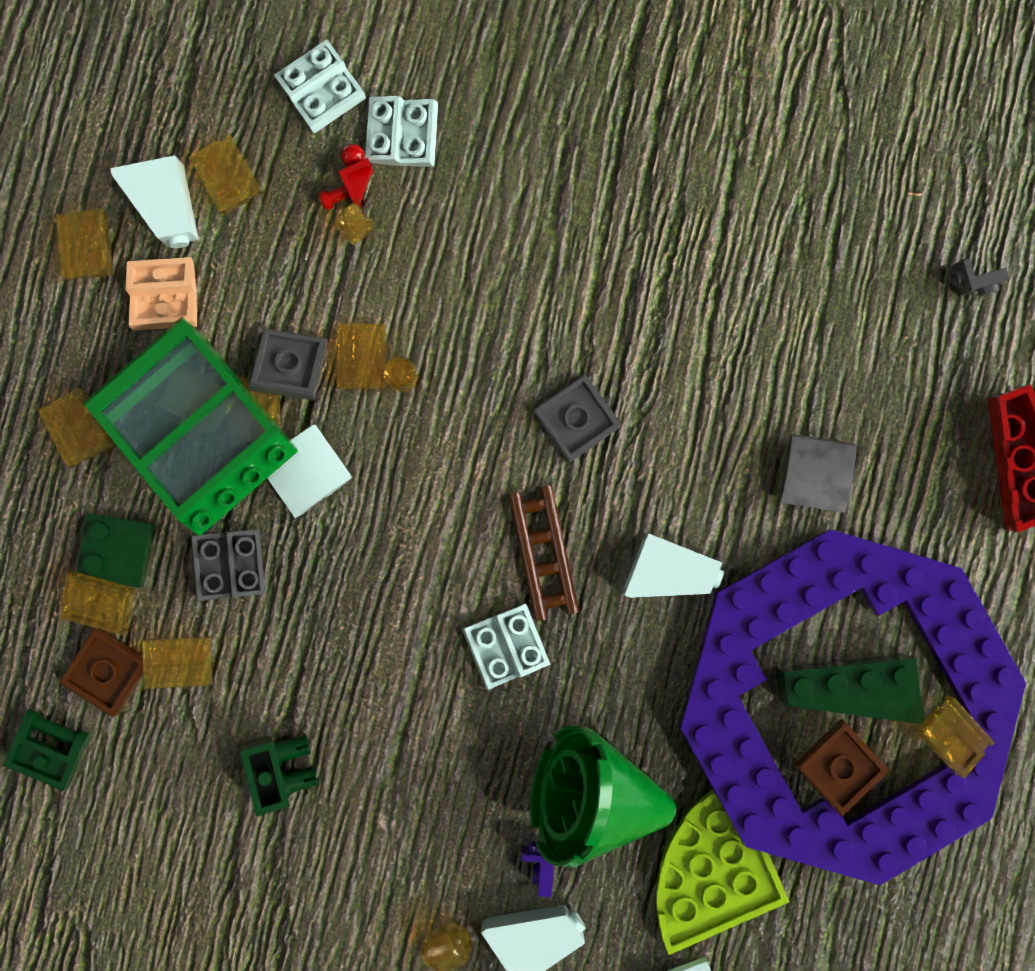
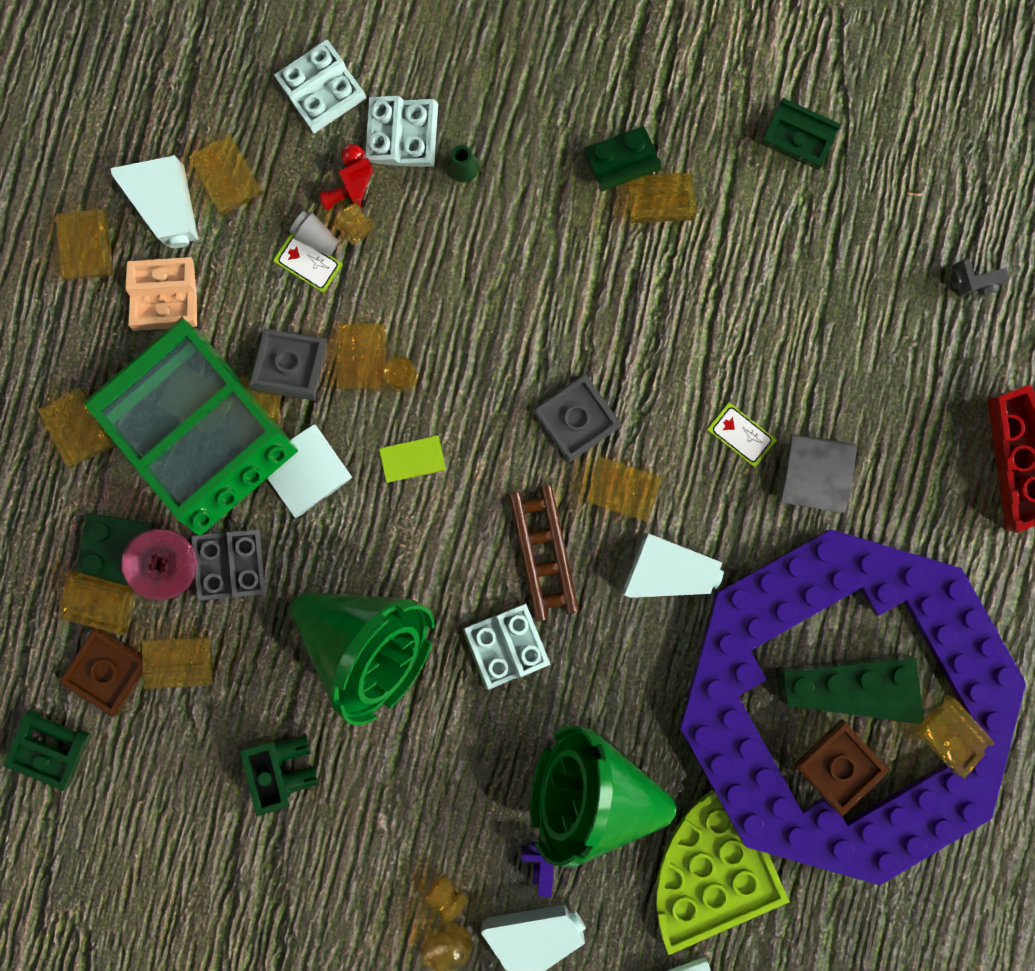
(177, 570): none -> clear pink wheel
(308, 263): none -> white sticker
(313, 233): none -> light grey cone
(363, 648): none -> green cone
(412, 459): none -> lime sticker
(445, 899): none -> clear yellow wheel
(462, 170): none -> dark green cone
(622, 158): none -> dark green plate
(623, 489): none -> clear yellow plate
(661, 198): none -> clear yellow plate
(742, 434): none -> white sticker
(800, 134): none -> dark green plate

